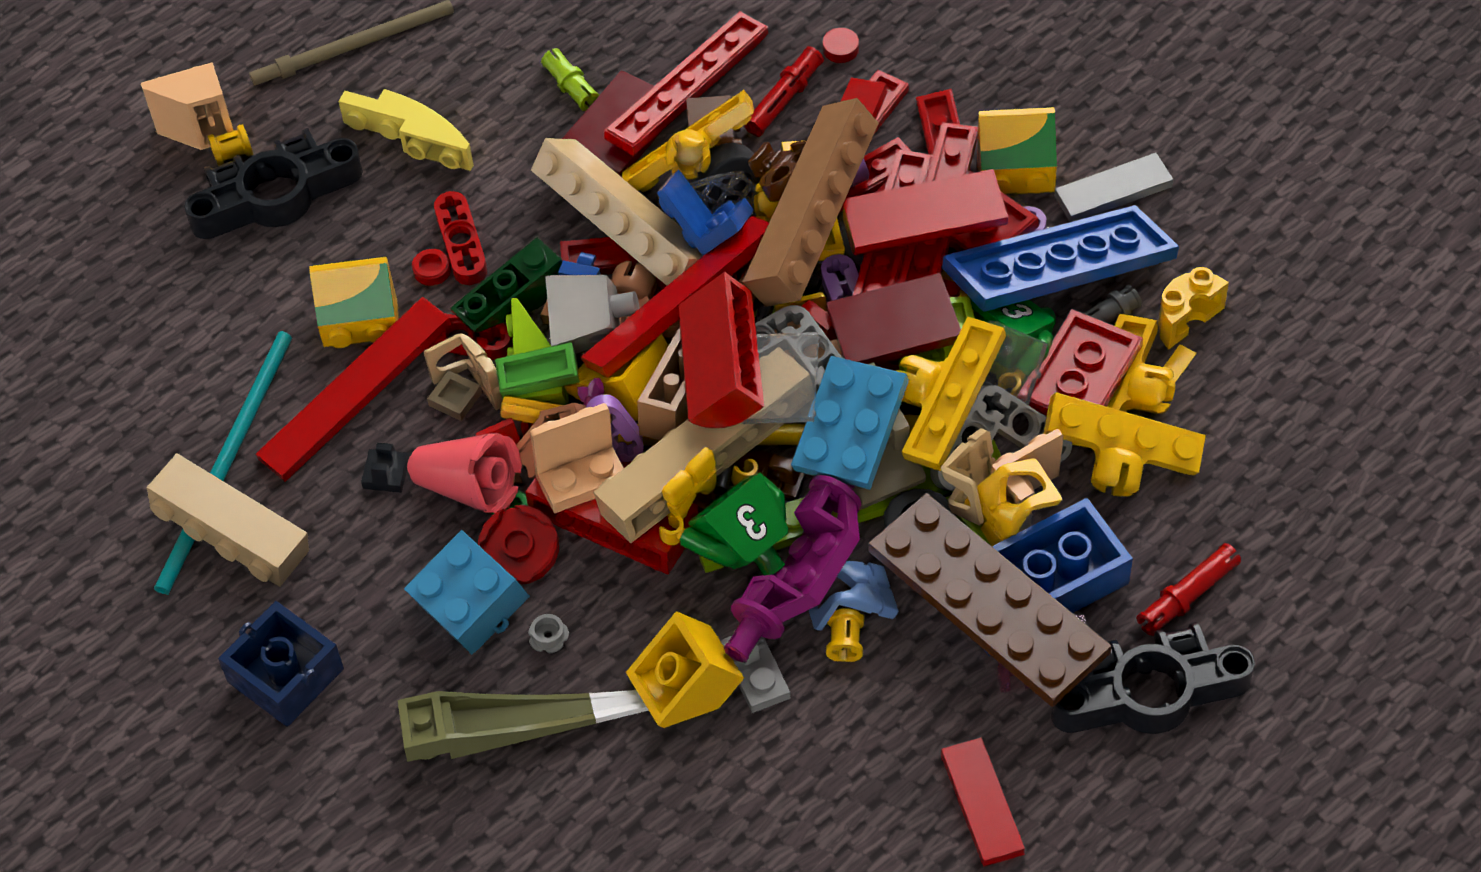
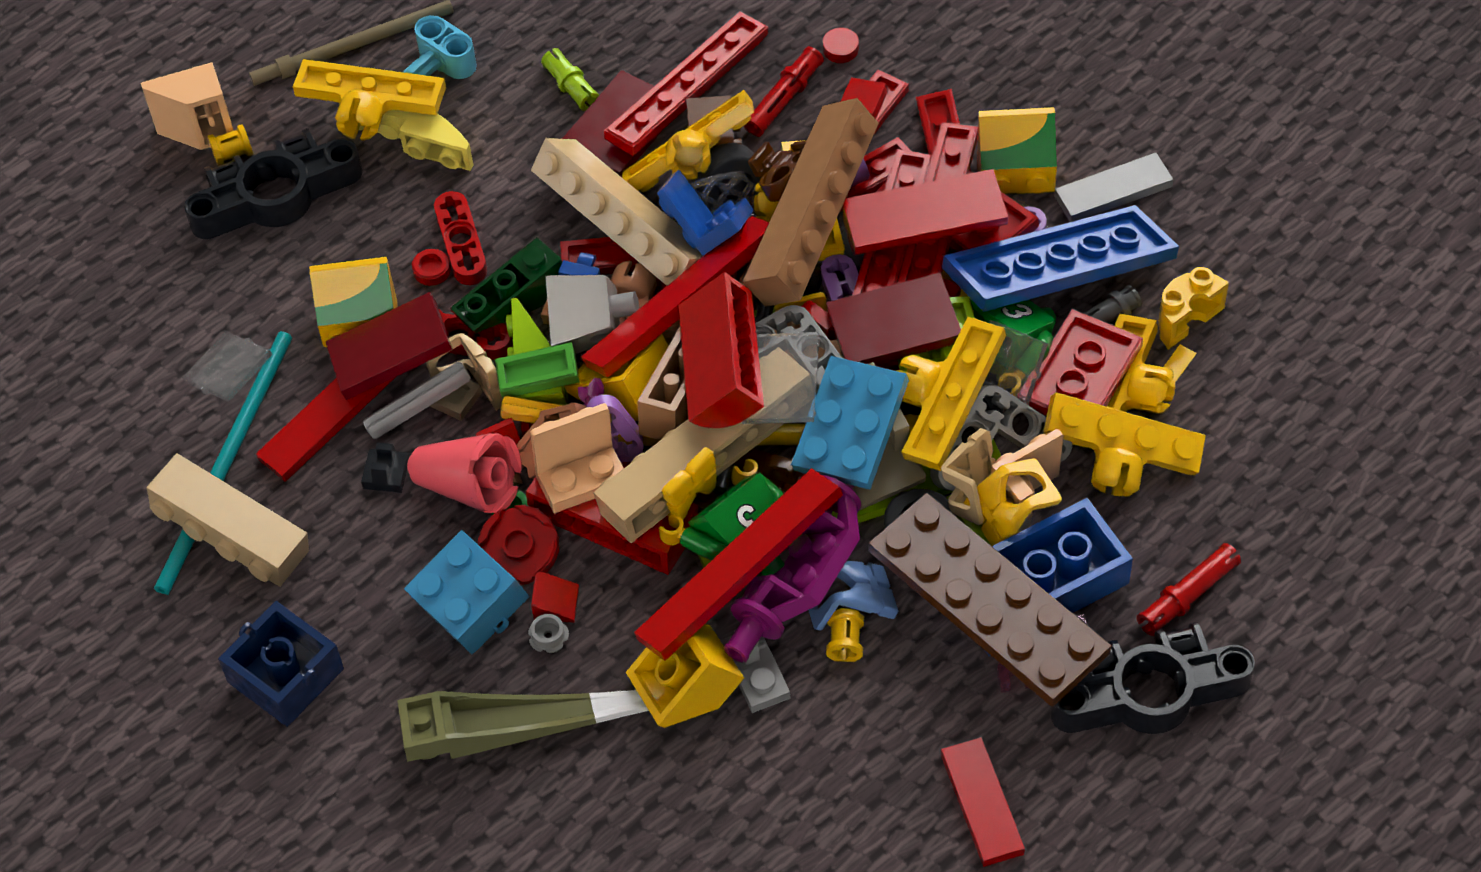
(227, 366): none -> clear piece
(367, 93): none -> yellow plate
(388, 345): none -> dark red tile
(416, 400): none -> light grey axle
(442, 49): none -> medium azure beam
(554, 597): none -> red slope
(738, 564): none -> red tile

